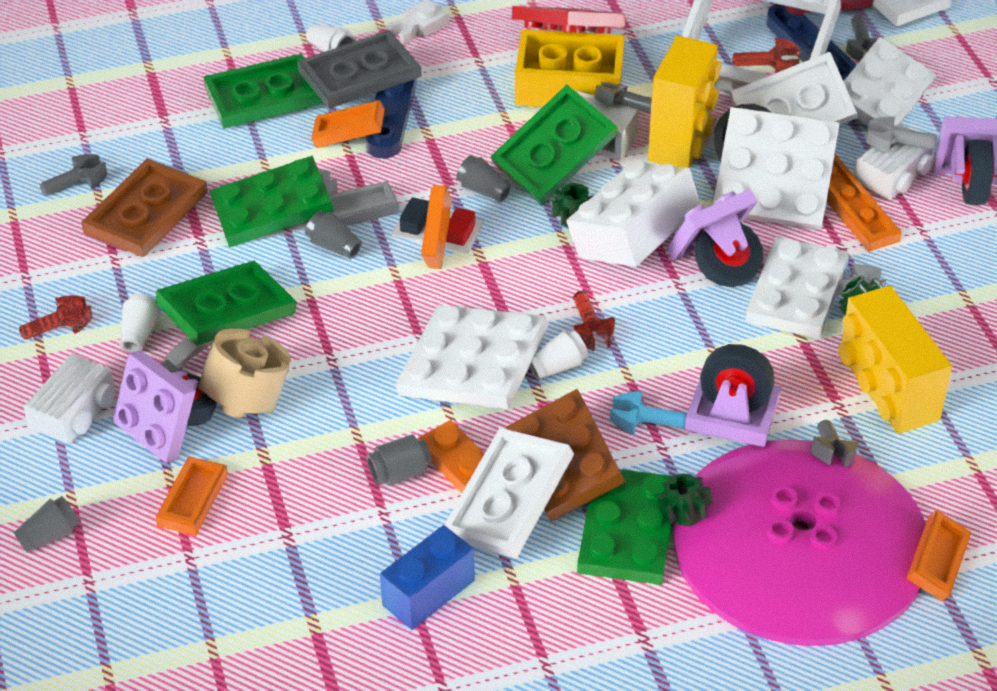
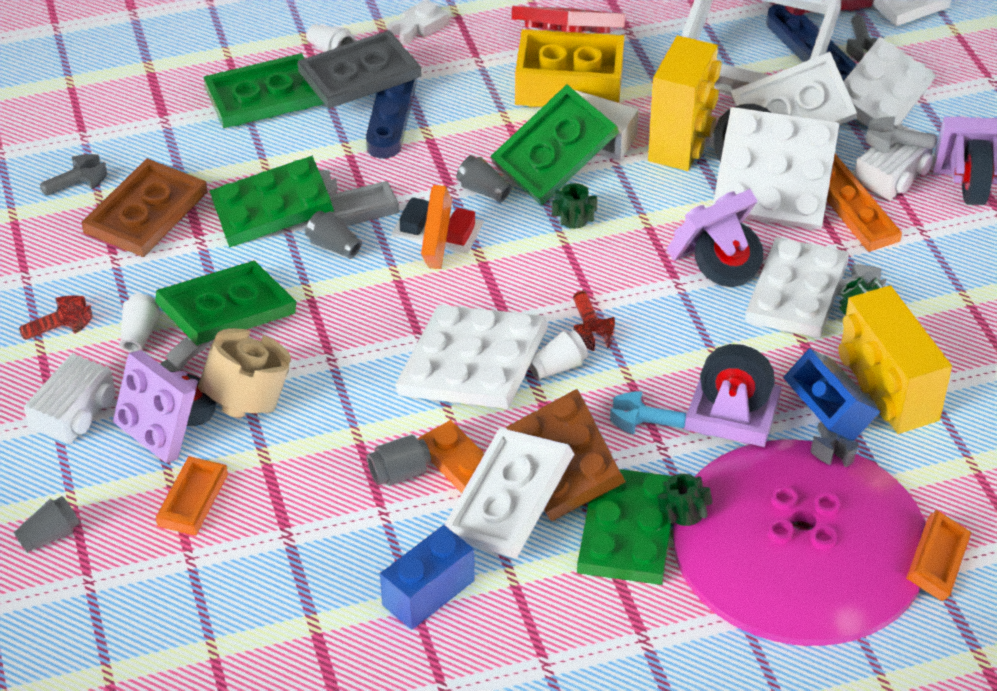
(348, 124): orange tile -> none
(614, 94): dark grey bar -> none
(633, 213): white brick -> none
(771, 57): clear red bar -> none
(831, 394): none -> blue brick

